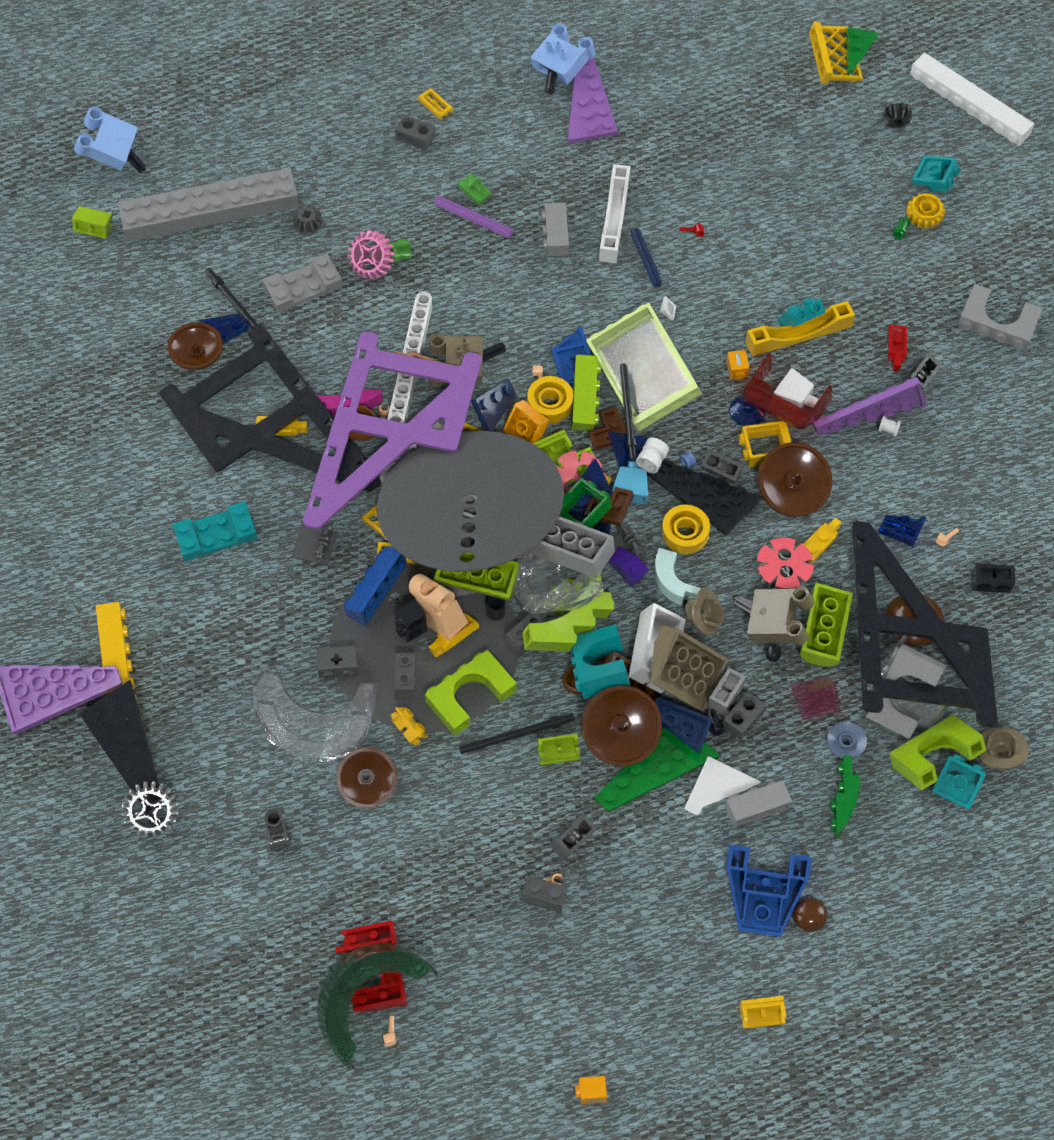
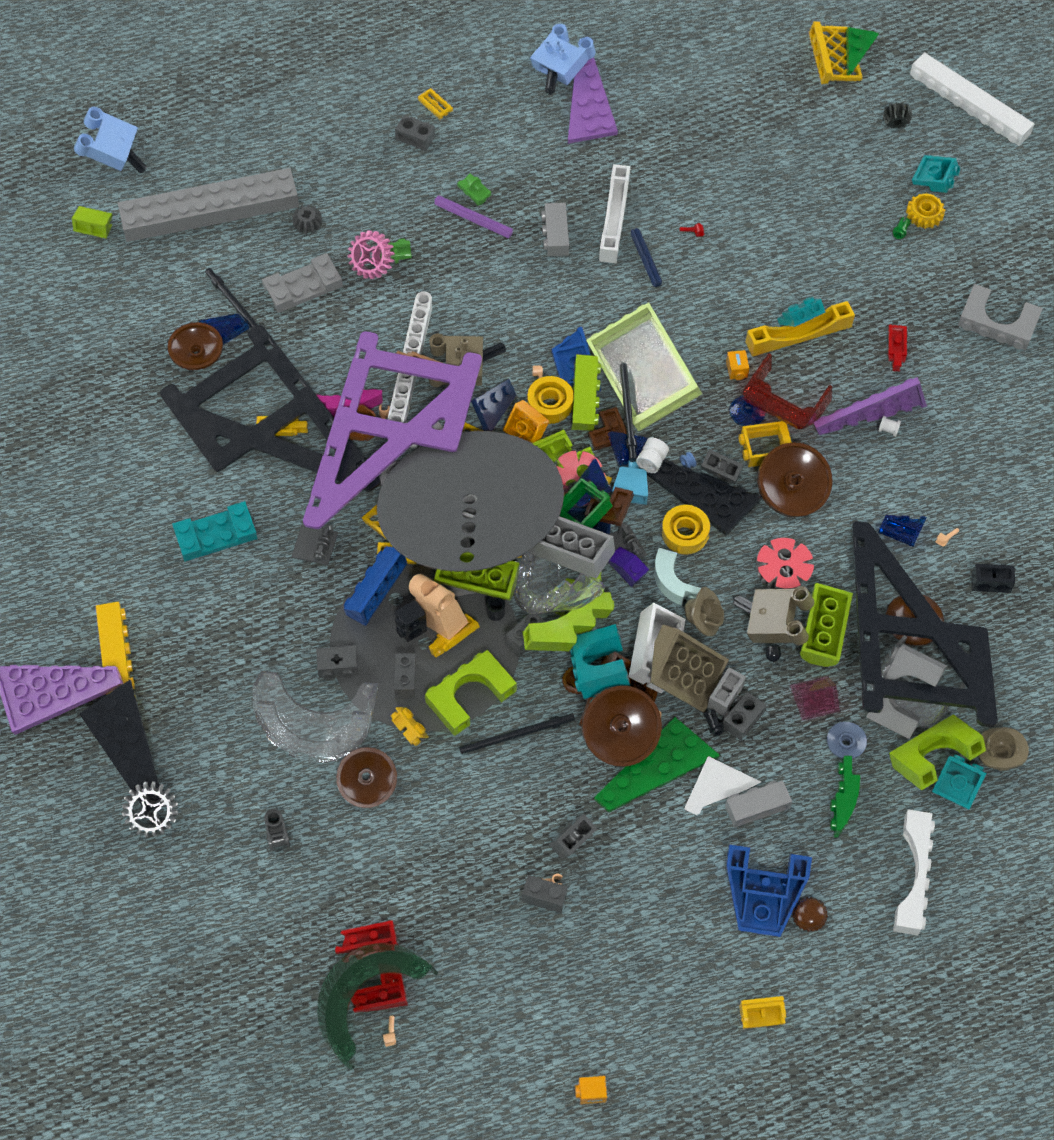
(558, 749): lime hinge -> none
(668, 308): white slope -> none
(684, 723): dark blue wing -> none
(796, 390): white torso -> none
(822, 538): yellow hinge -> none
(917, 832): none -> white arch
(924, 370): pearl dark grey brick -> none

